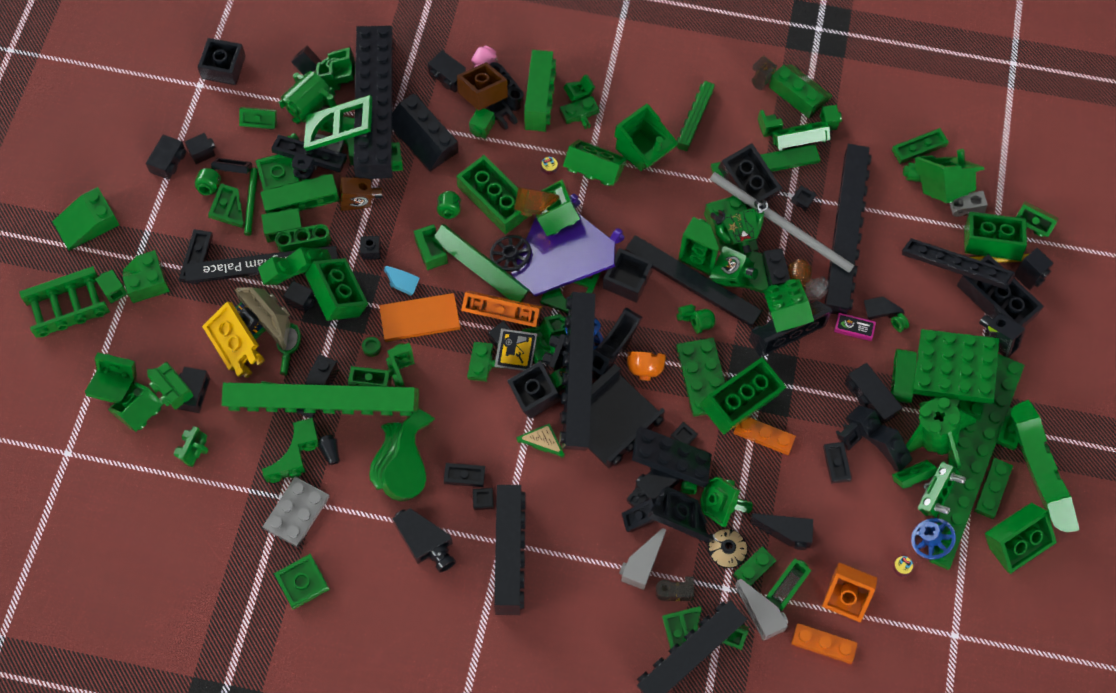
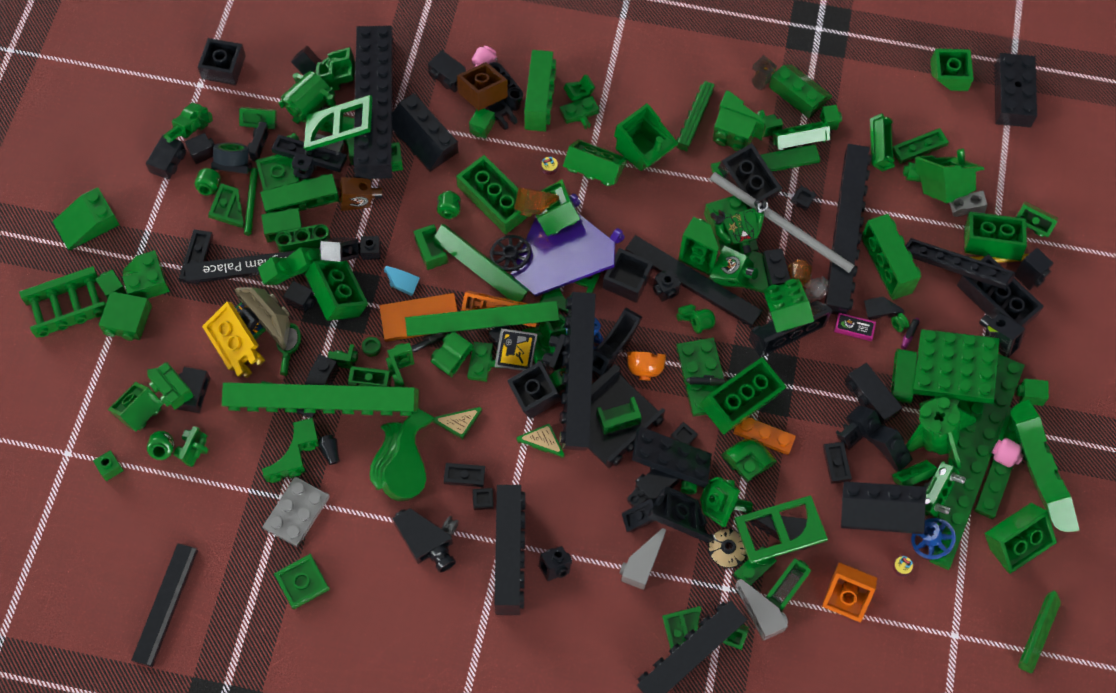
(110, 470): none -> green plate
(112, 378): green bracket -> none
(125, 316): none -> green brick
(160, 445): none -> green head
(164, 605): none -> black tile
(191, 119): none -> green piece
(230, 154): none -> black wheel
(259, 139): none -> black plate
(339, 249): none -> black hinge
(344, 360): none -> green bracket
(427, 341): none -> black piece
(450, 525): none -> dark grey bush
(451, 353): none -> green brick
(458, 422): none -> tile
(482, 318): none -> green tile
(555, 563): none -> black brick
(619, 417): none -> green panel
(666, 285): none -> black brick
(675, 590): clear smoke leg -> none
(706, 380): none -> piece
(737, 123): none -> green piece
(749, 458): none -> green brick
(812, 534): none -> green window
(824, 643): orange plate -> none
(881, 142): none -> green container
(883, 507): none -> black slope
(890, 256): none -> green brick
(910, 333): none -> piece
(952, 68): none -> green slope
(1007, 452): none -> bright pink head
(1015, 90): none -> black brick
(1034, 390): none -> green brick
(1039, 632): none -> green slope

